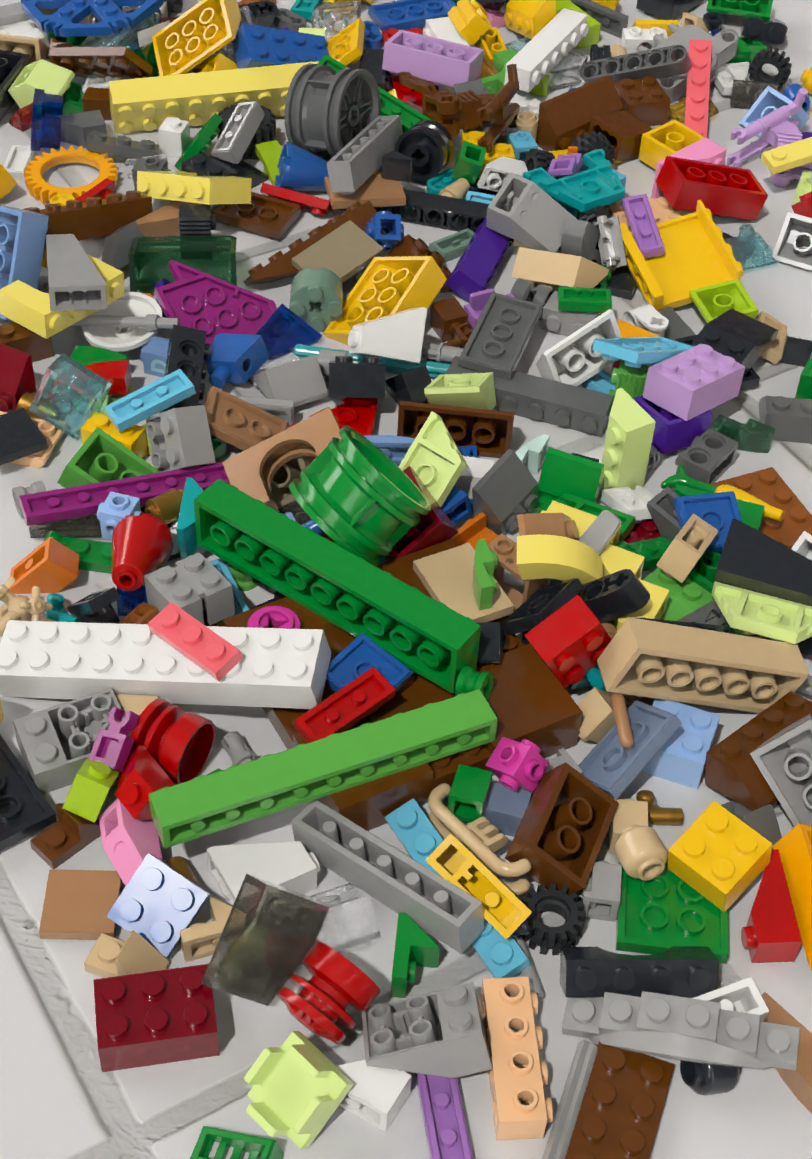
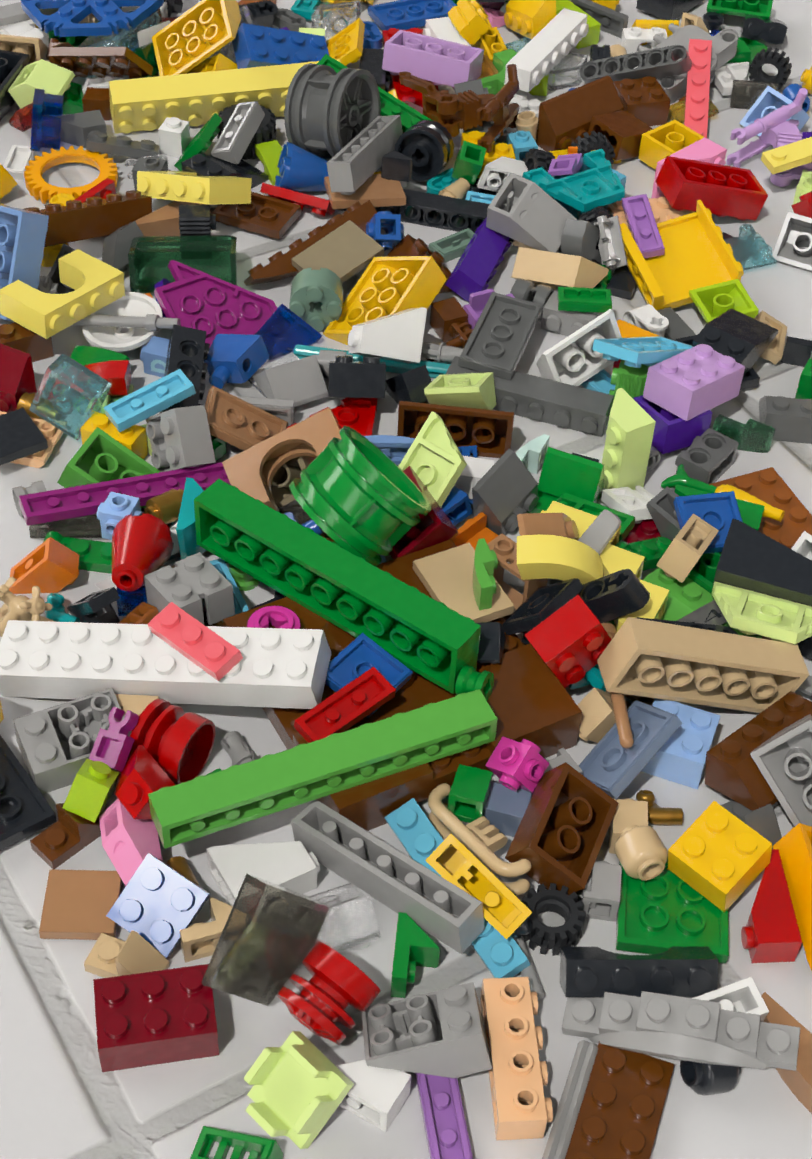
(73, 276): light grey slope -> none

